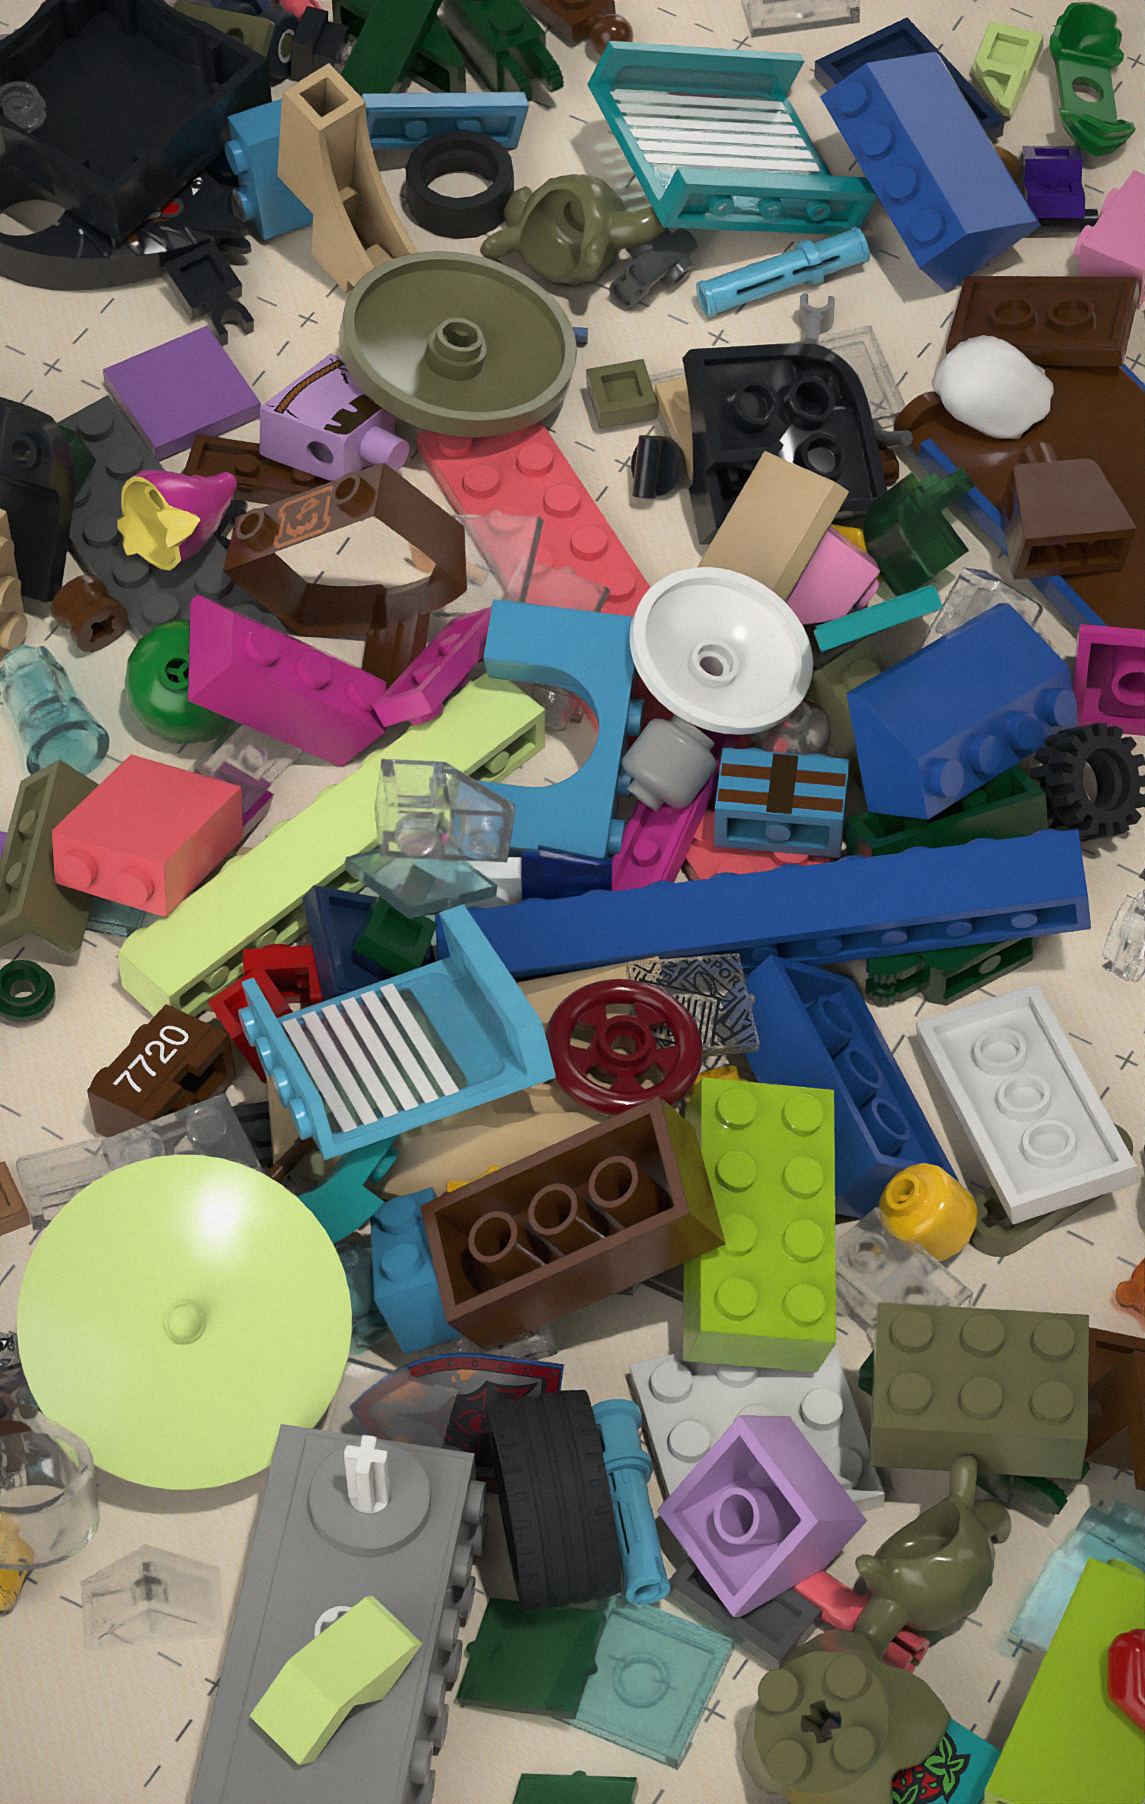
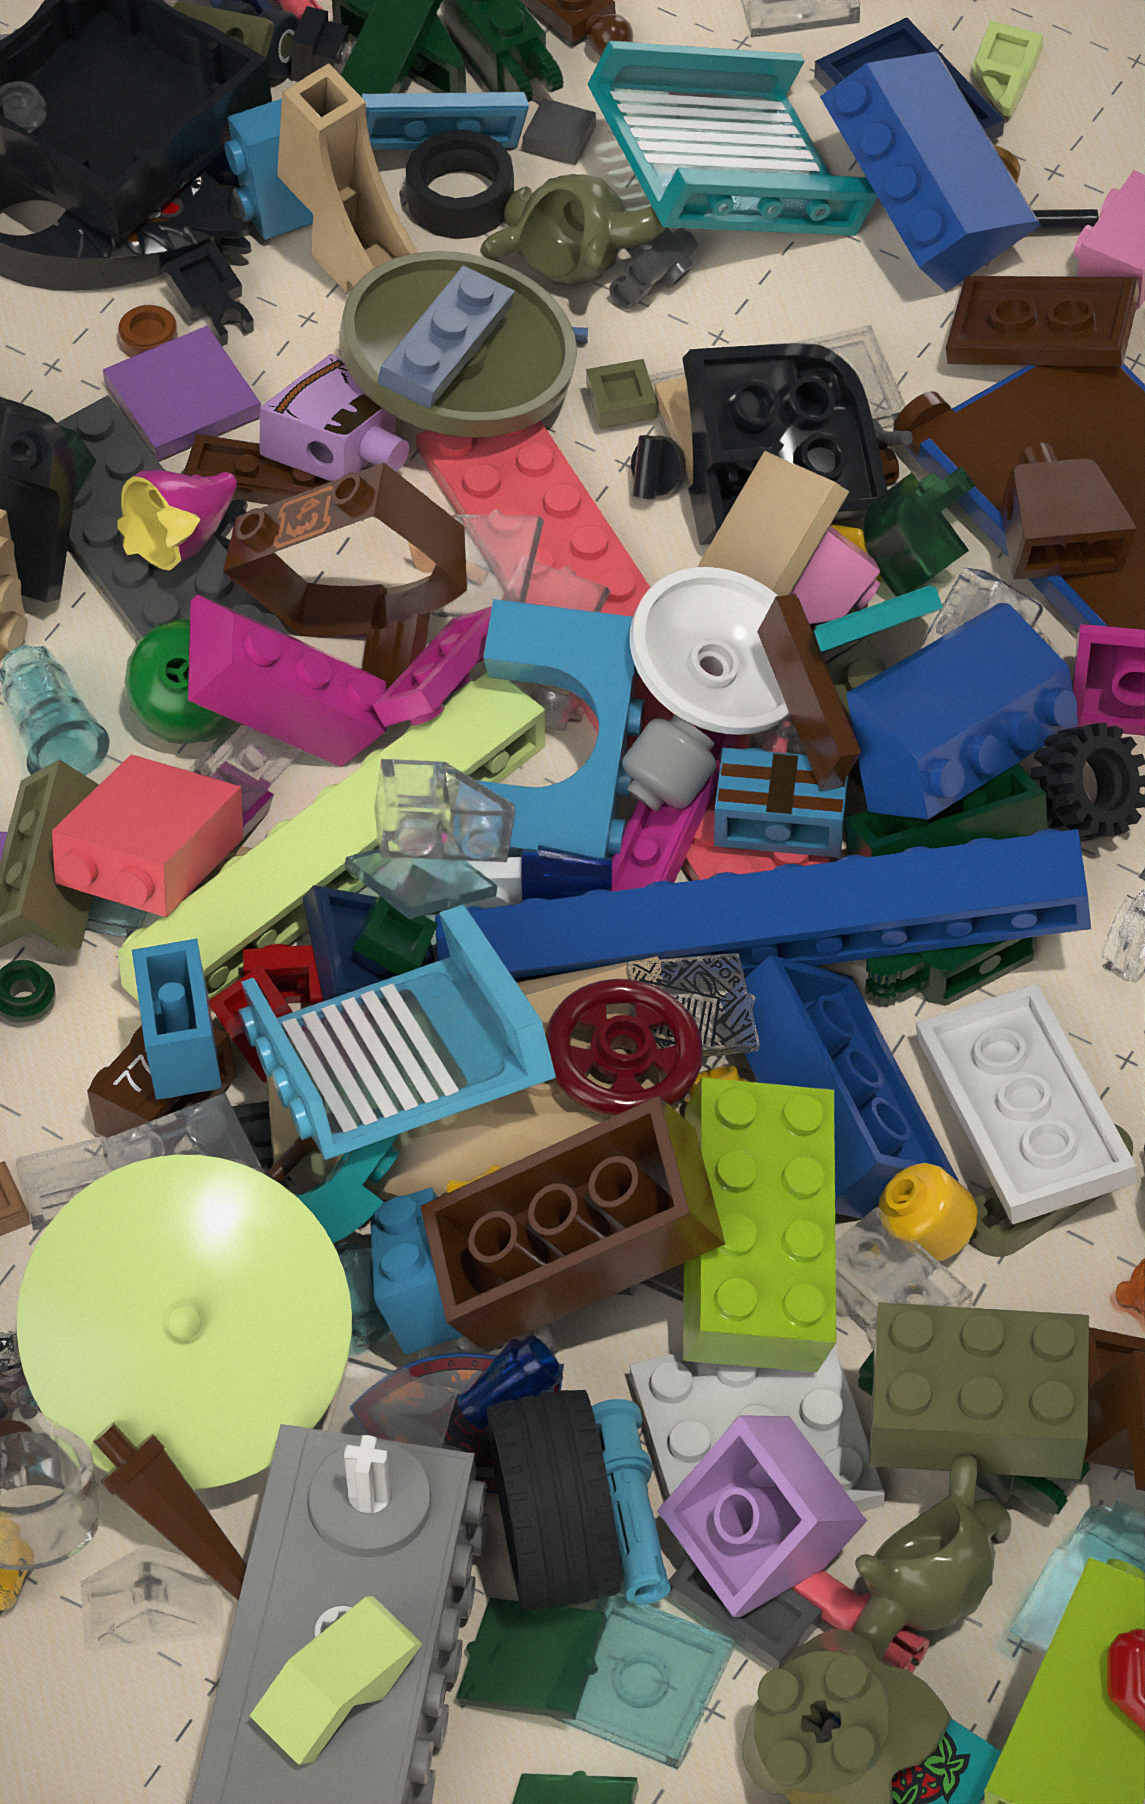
(89, 613): reddish brown wheel -> none
(146, 329): none -> dark orange tile
(162, 1497): none -> reddish brown bar
(176, 1019): none -> dark azure brick
(445, 337): none -> sand blue plate
(516, 1372): none -> clear blue cone
(559, 131): none -> dark grey tile
(805, 263): medium azure pin -> none
(808, 691): none -> reddish brown tile
(815, 320): light grey hand -> none
(993, 387): white hair -> none
(1053, 181): dark purple slope -> none
(1084, 52): green piece -> none

